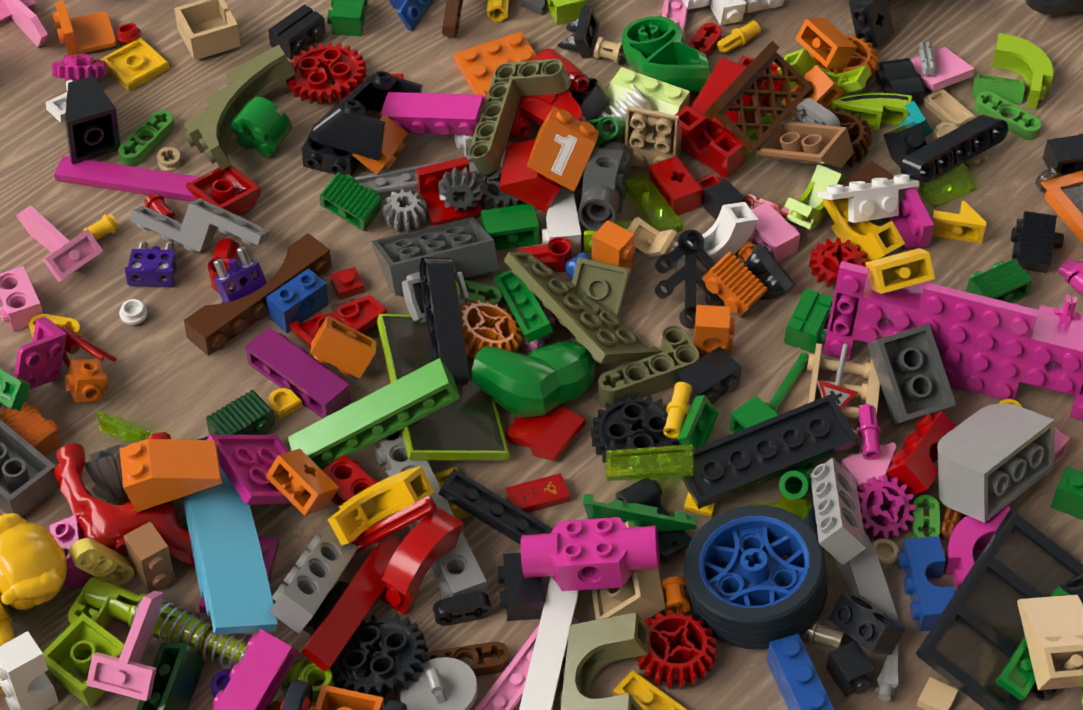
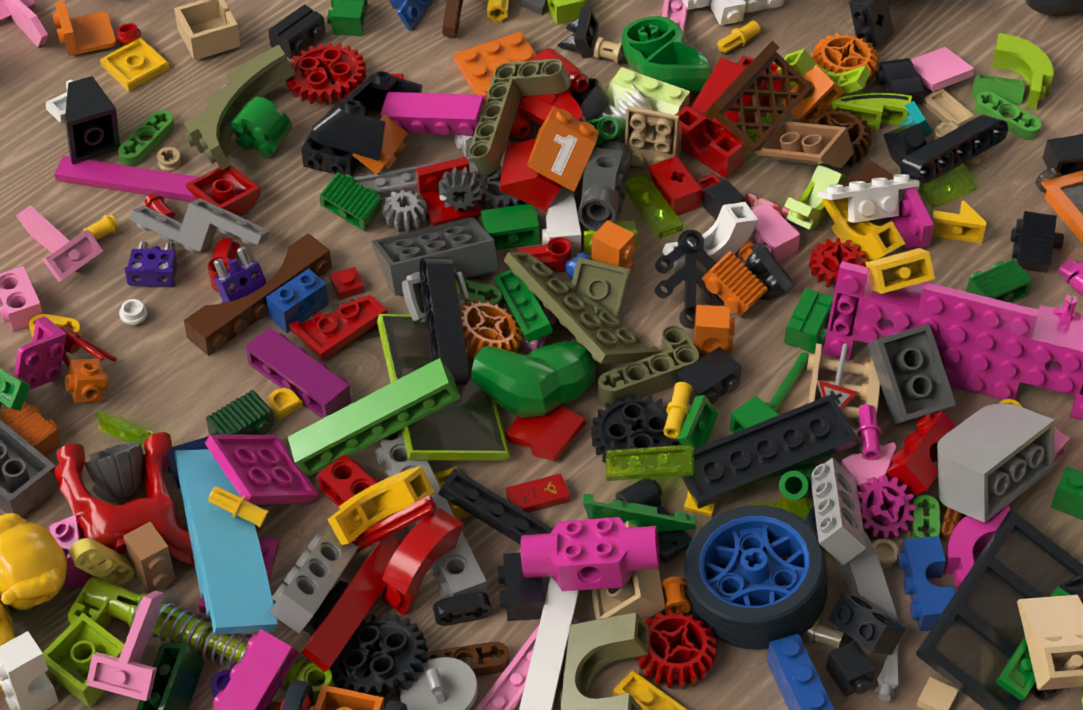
(78, 67): dark pink gear -> none
(168, 469): orange slope -> none
(237, 506): none -> yellow axle
(302, 482): orange brick -> none
(343, 347): orange brick -> none
(651, 241): tan bracket -> none
(708, 43): red beam -> none
(814, 113): light grey beam -> none
(826, 42): orange brick -> none
(927, 58): light grey axle -> none

